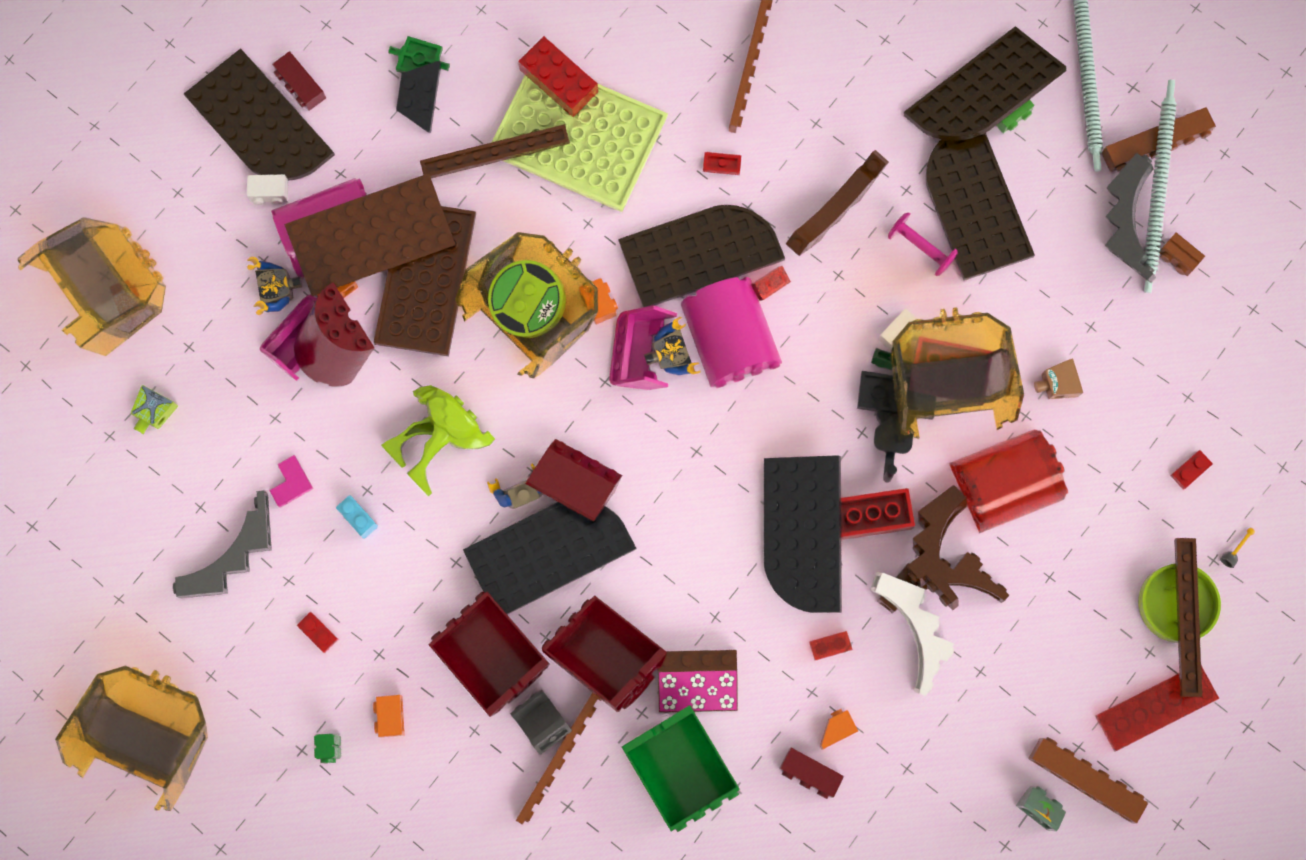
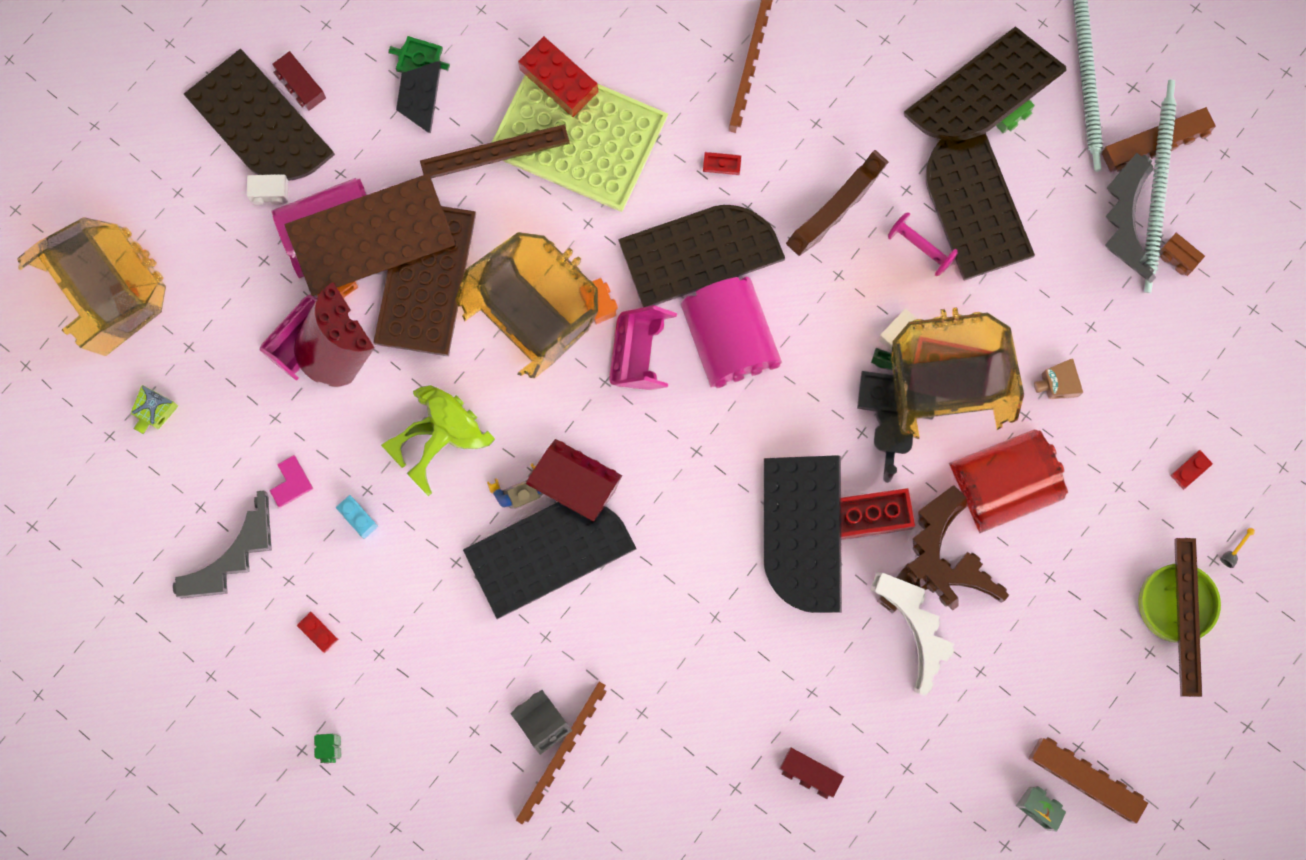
(137, 727): windscreen -> none
(273, 286): torso -> none
(389, 716): orange brick -> none
(489, 654): dark red cylinder -> none
(527, 299): brick -> none
(606, 654): dark red cylinder -> none
(671, 351): torso -> none
(681, 769): green cylinder -> none
(698, 679): slope -> none
(770, 283): clear red plate -> none
(830, 645): clear red plate -> none
(838, 728): orange slope -> none
(1151, 711): clear red plate -> none

